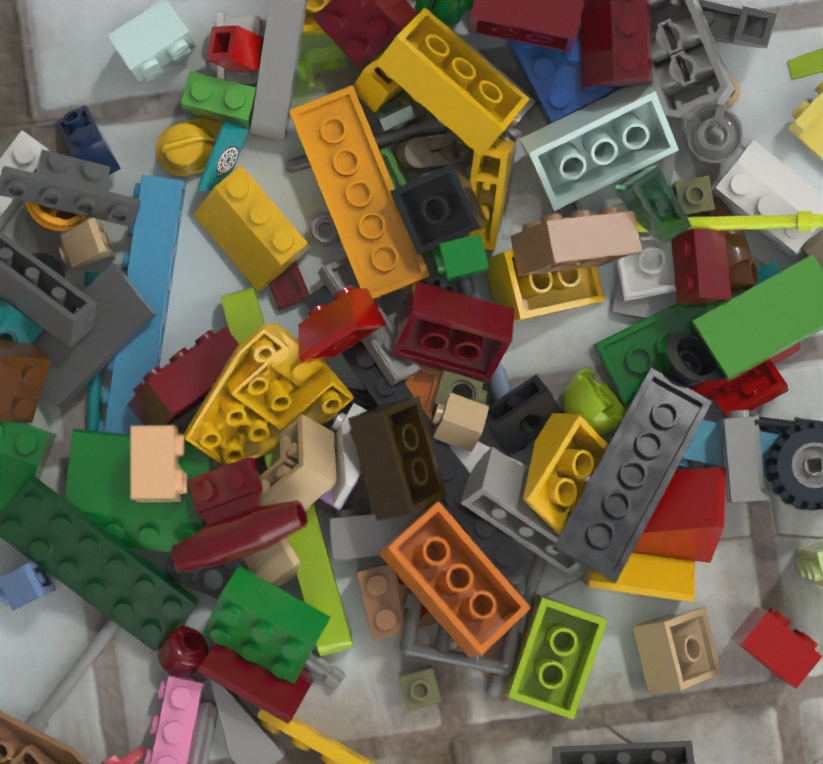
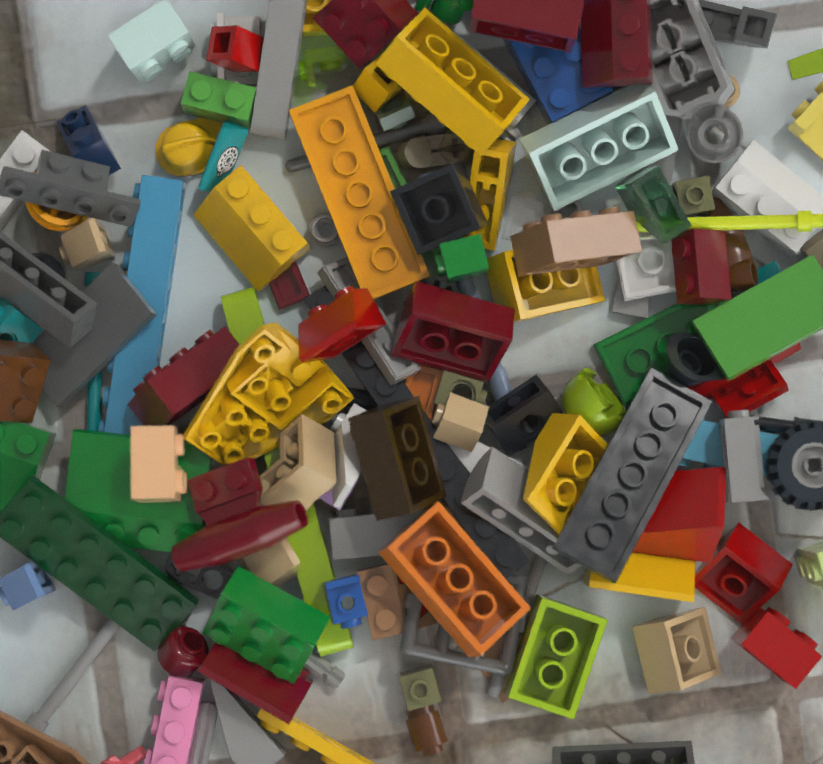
(335, 591): none -> blue brick
(426, 730): none -> reddish brown brick
(742, 574): none -> red slope

